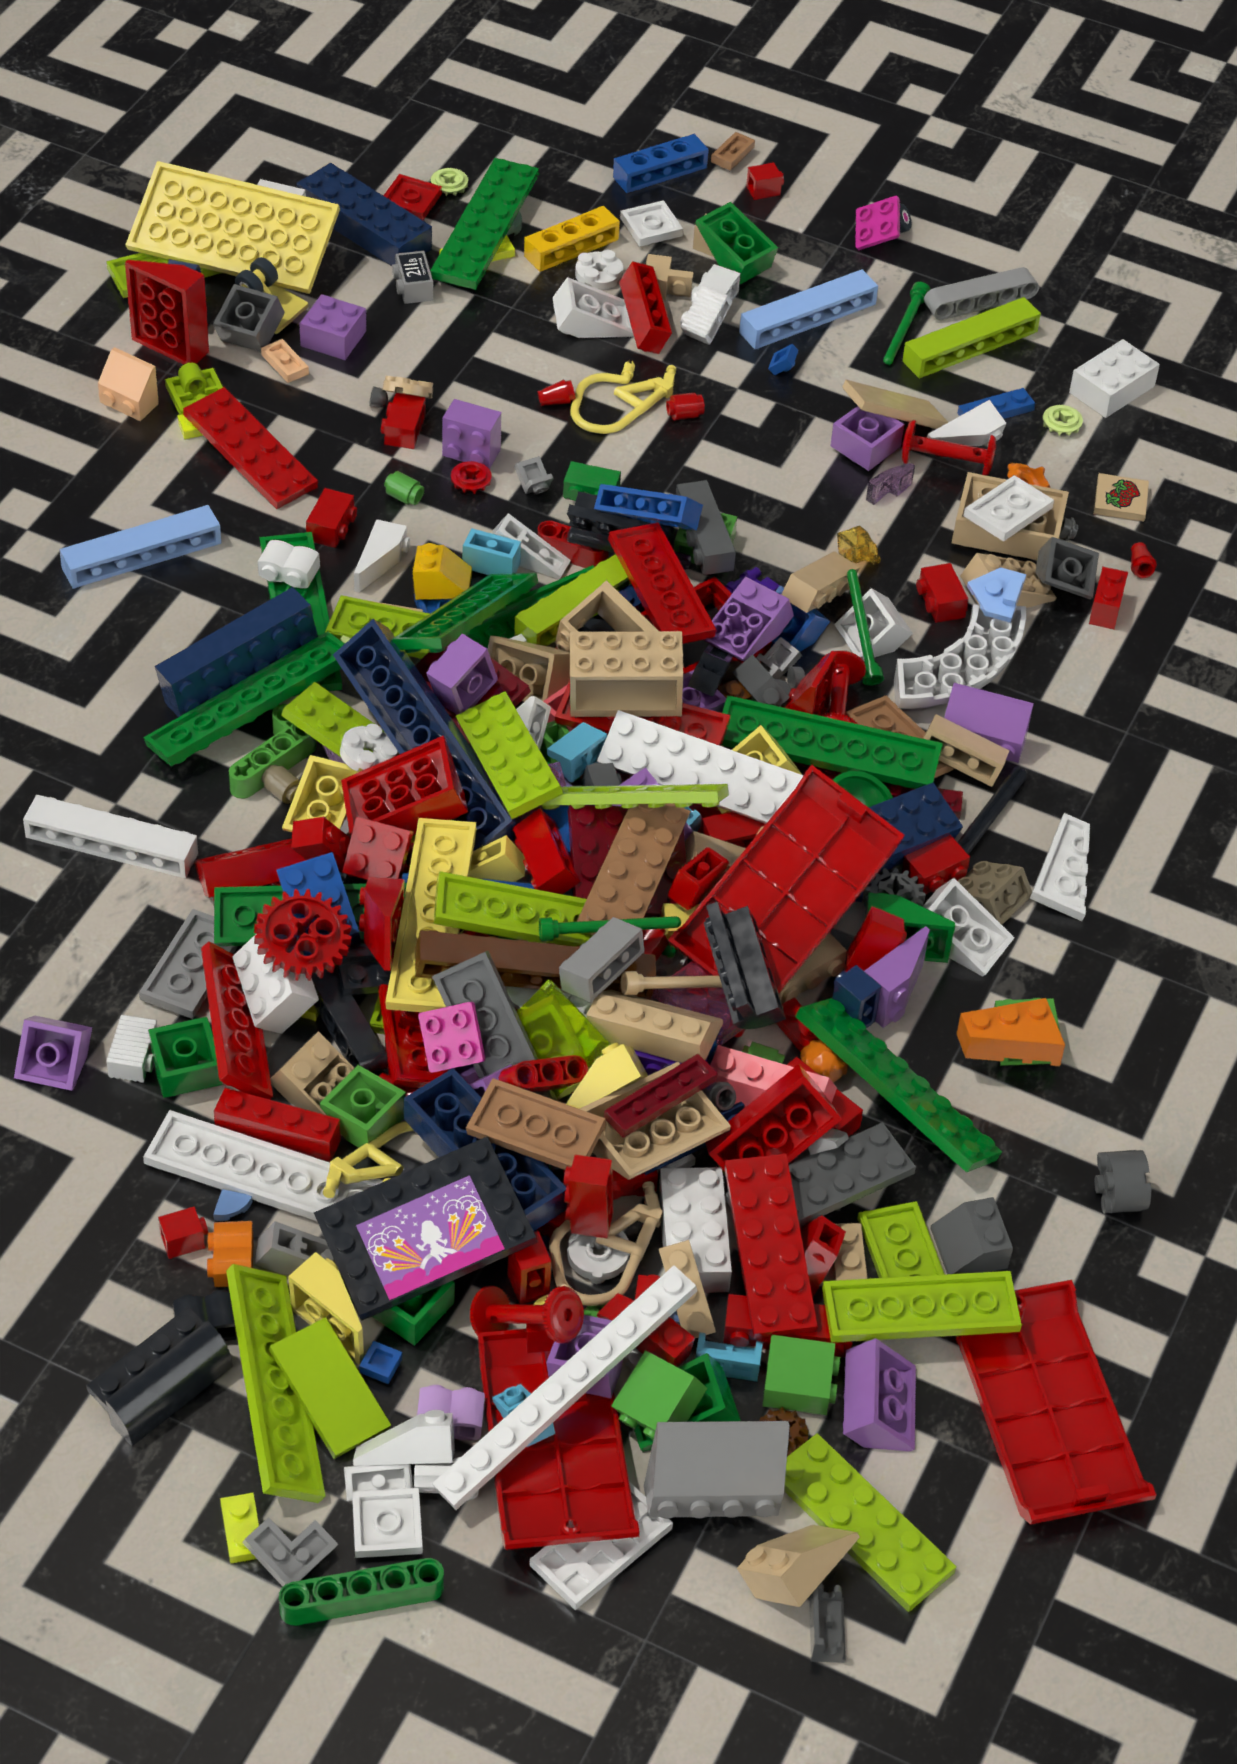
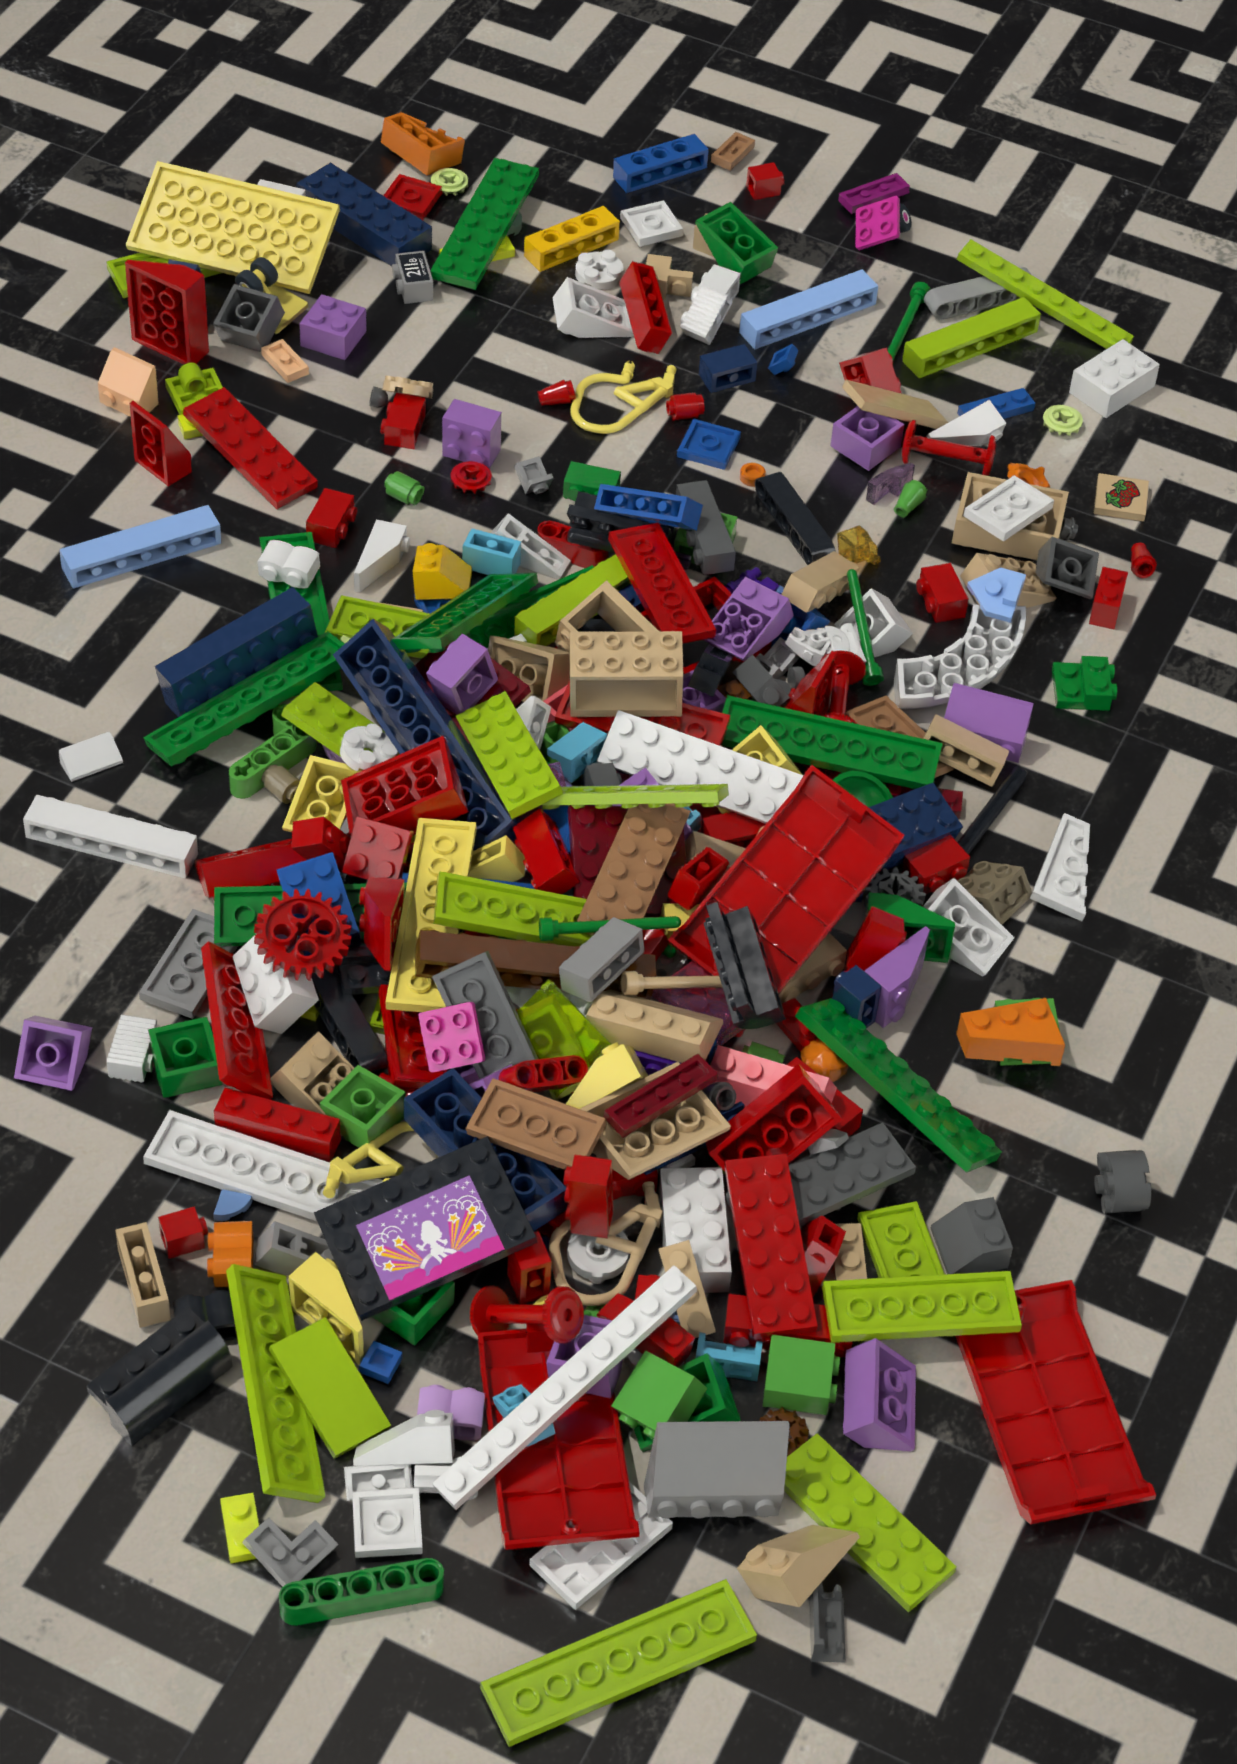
(90, 756): none -> white slope
(143, 1275): none -> tan brick
(158, 447): none -> red slope
(420, 145): none -> orange wedge
(617, 1662): none -> lime plate
(708, 444): none -> blue tile
(727, 368): none -> dark blue brick
(750, 472): none -> orange tile
(793, 517): none -> black beam
(815, 644): none -> white piece
(872, 369): none -> red brick
(873, 192): none -> magenta plate
(910, 497): none -> bright green cone
(1042, 295): none -> lime plate
(1084, 684): none -> green plate

